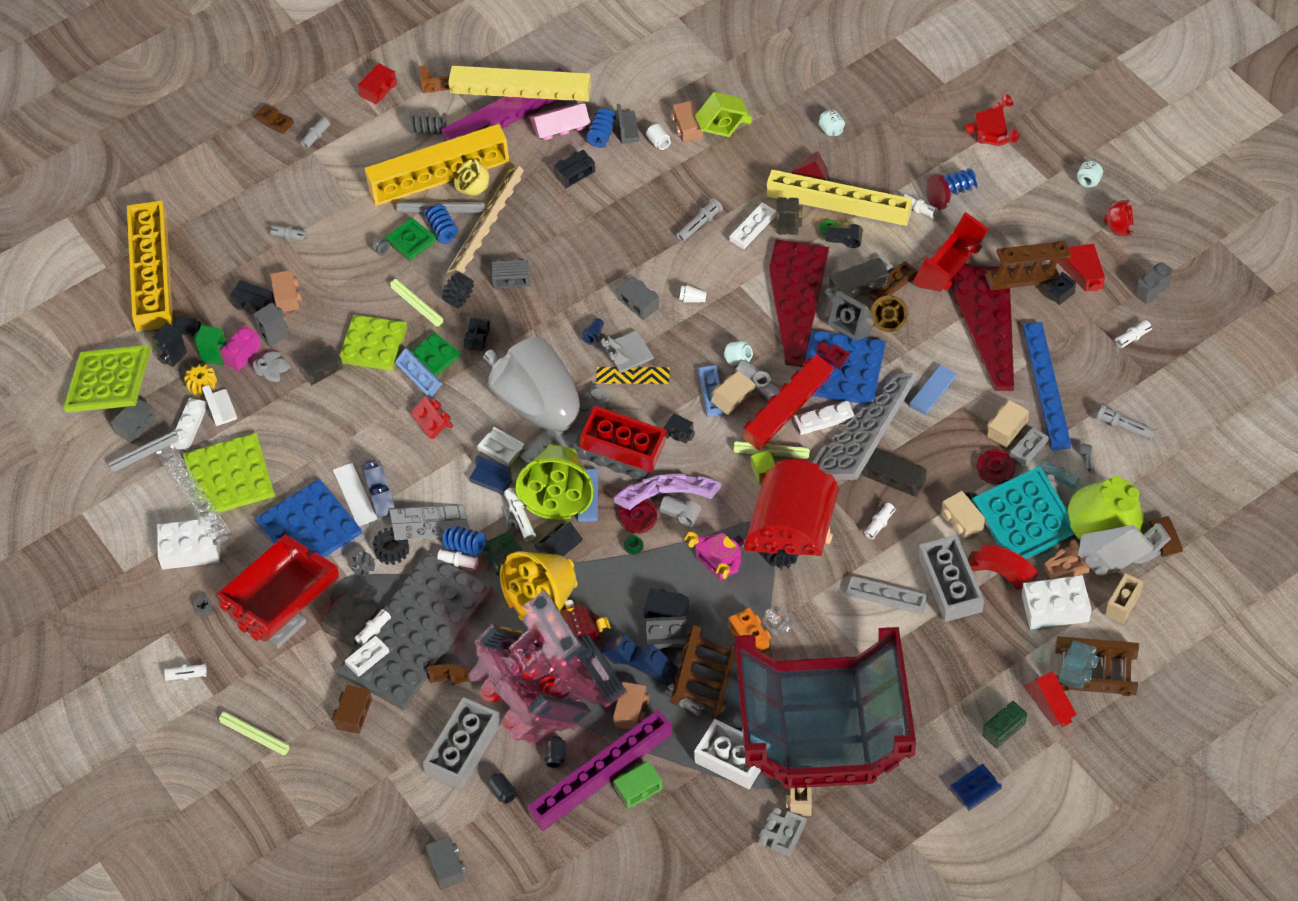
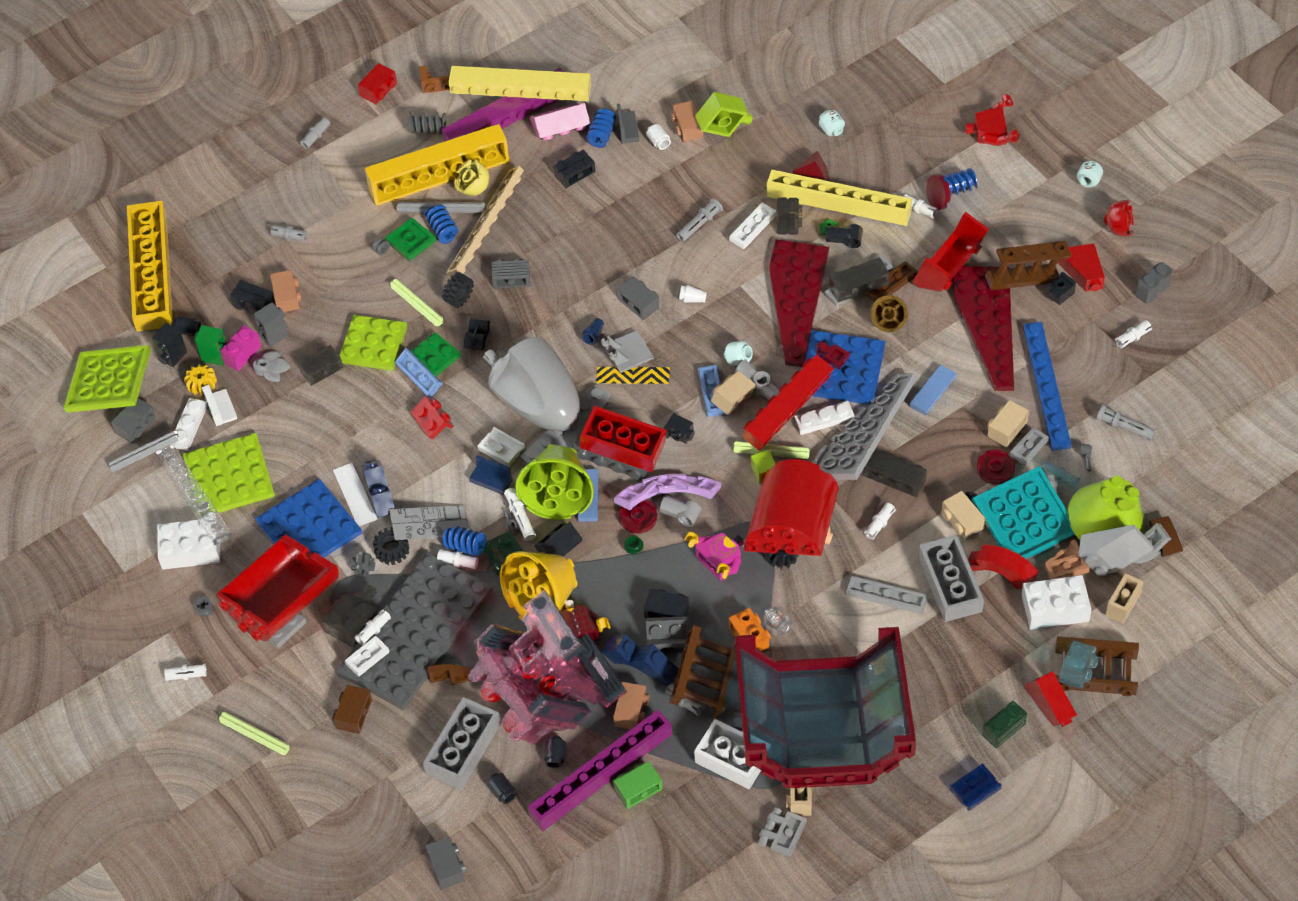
(273, 119): reddish brown slope -> none
(851, 317): dark grey slope -> none

